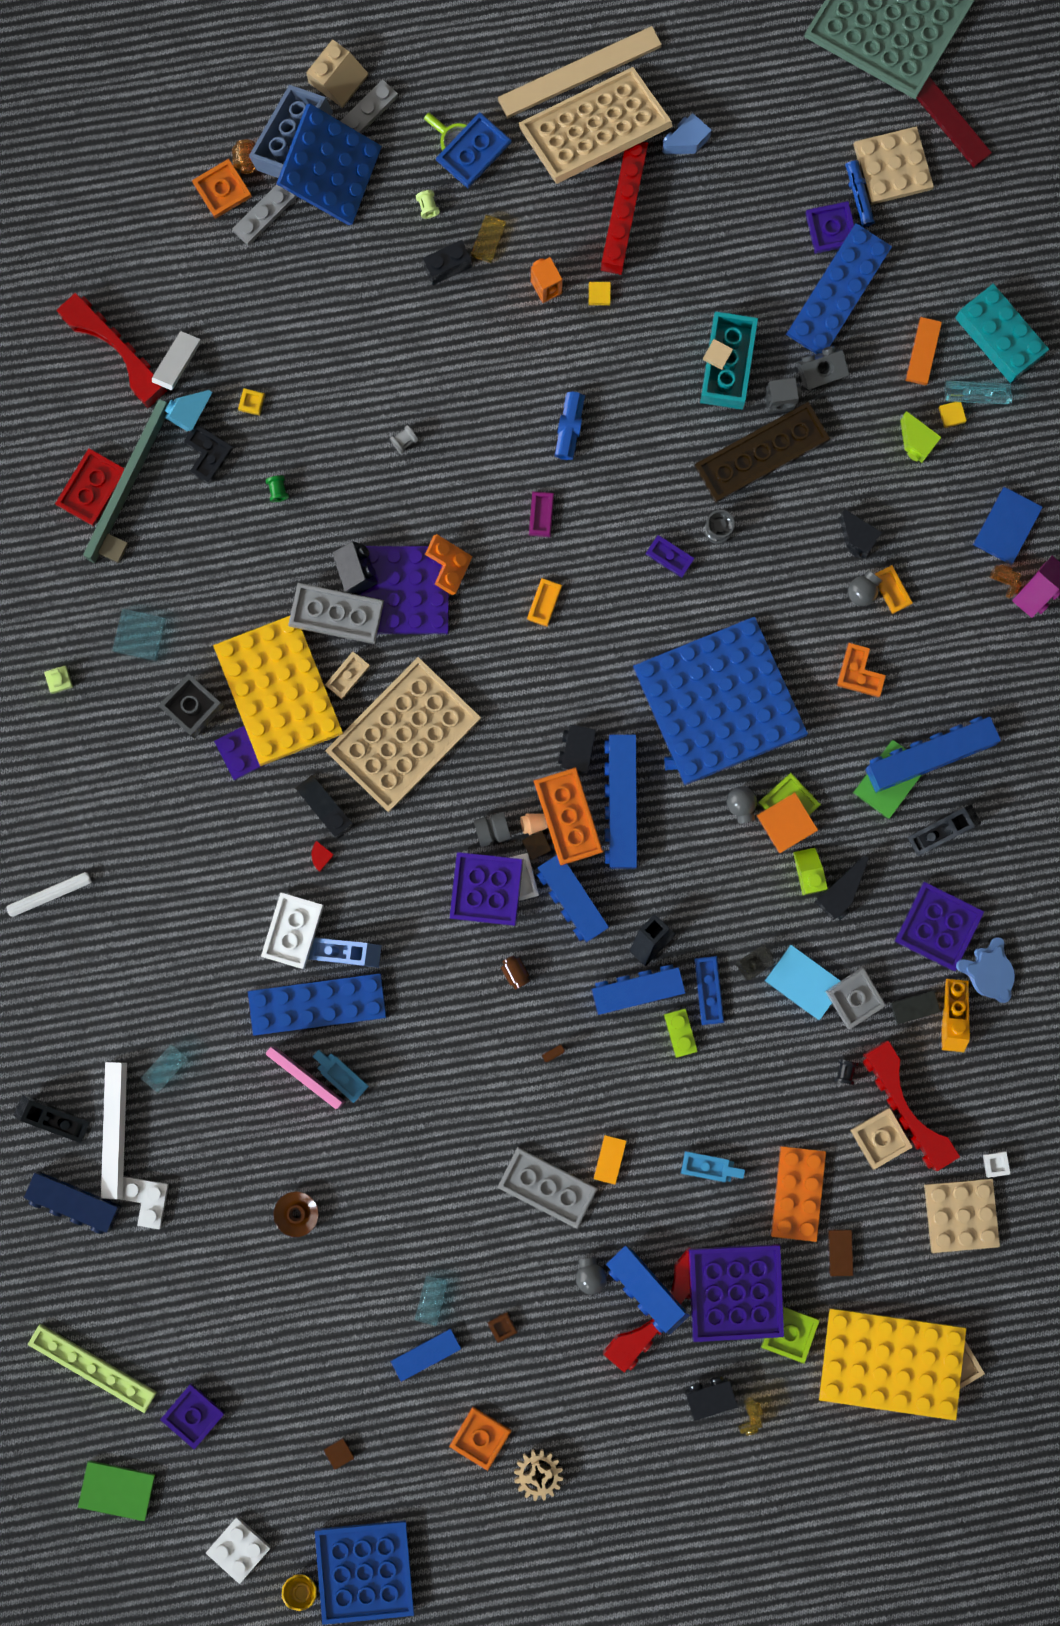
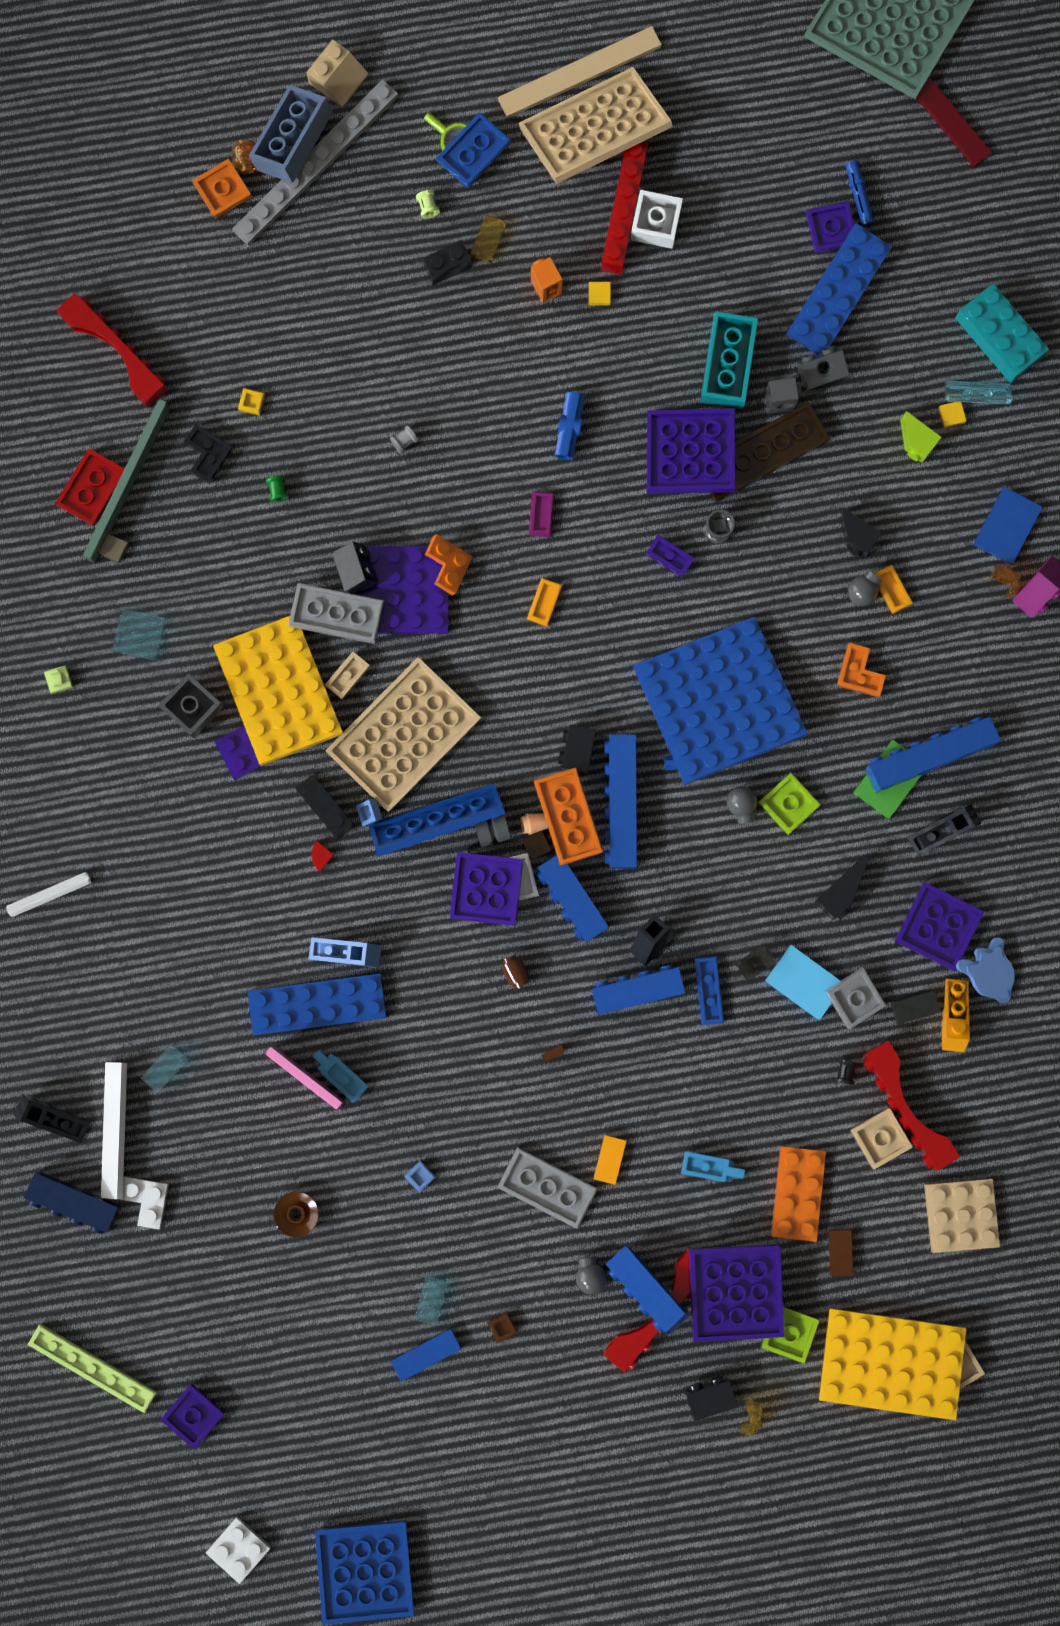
(116, 1490): bright green tile -> none
(176, 360): white tile -> none
(187, 409): medium azure slope -> none
(292, 930): white plate -> none
(299, 1592): yellow hair -> none
(329, 164): blue plate -> none
(339, 1453): reddish brown tile -> none
(369, 812): none -> medium blue plate
(419, 1176): none -> medium blue tile
(436, 819): none -> blue plate
(480, 1438): orange tile -> none
(528, 1477): tan gear -> none
(656, 219): none -> white brick
(680, 1033): lime plate -> none
(688, 137): medium blue slope -> none
(690, 451): none -> dark purple plate
(717, 354): tan tile -> none
(787, 823): orange tile -> none
(810, 871): lime slope -> none
(893, 165): tan plate -> none
(923, 351): orange tile -> none
(996, 1164): white plate -> none

